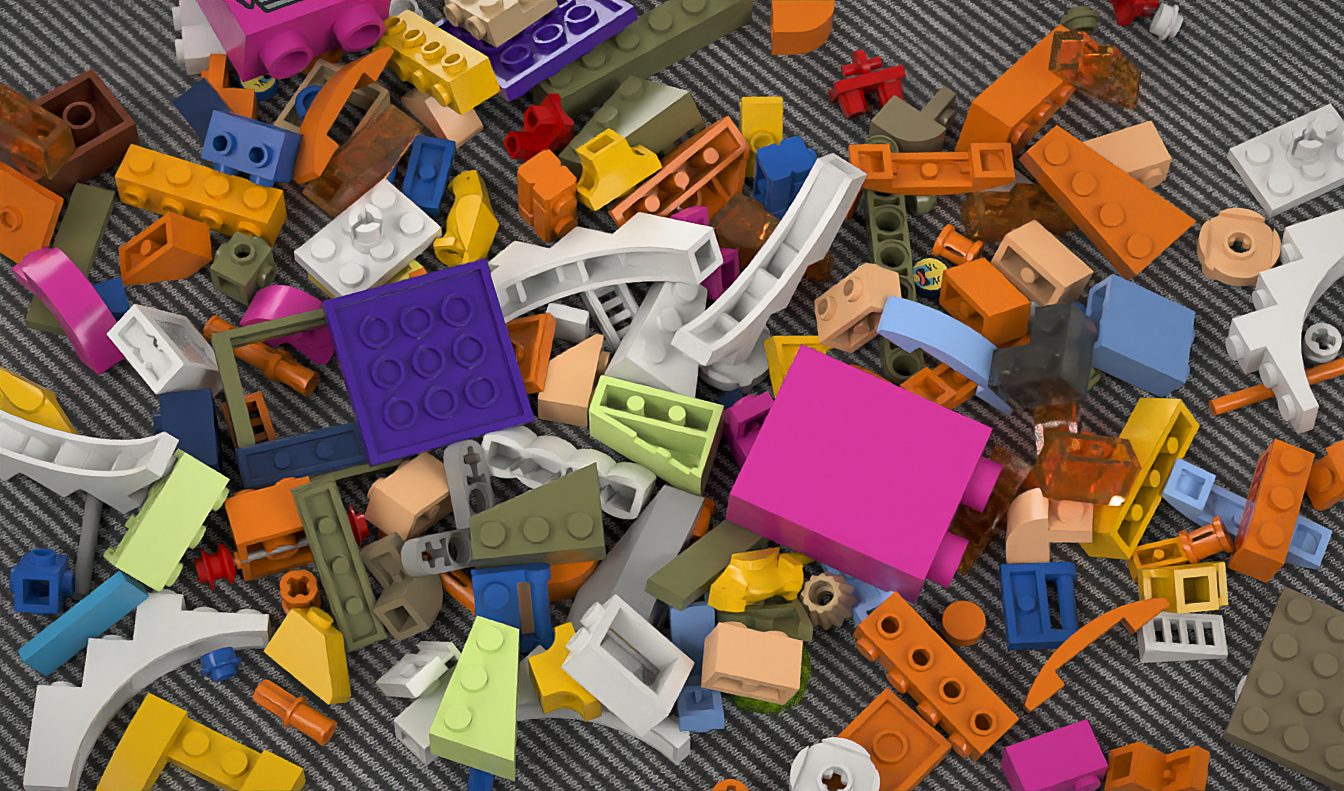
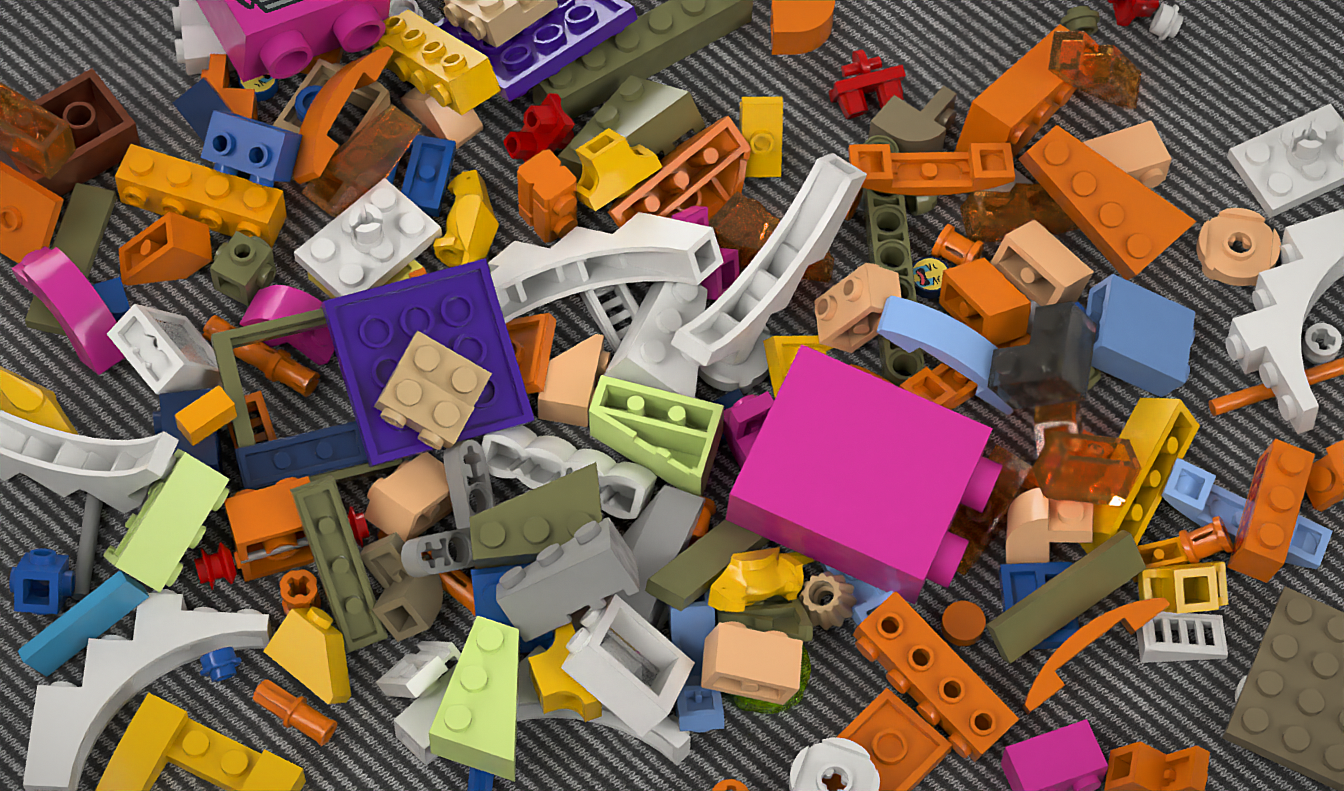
(205, 415): none -> light orange piece
(432, 392): none -> tan plate
(568, 579): none -> light grey wedge
(571, 322): white tile -> none
(781, 174): blue brick -> none
(1066, 596): none -> olive tile

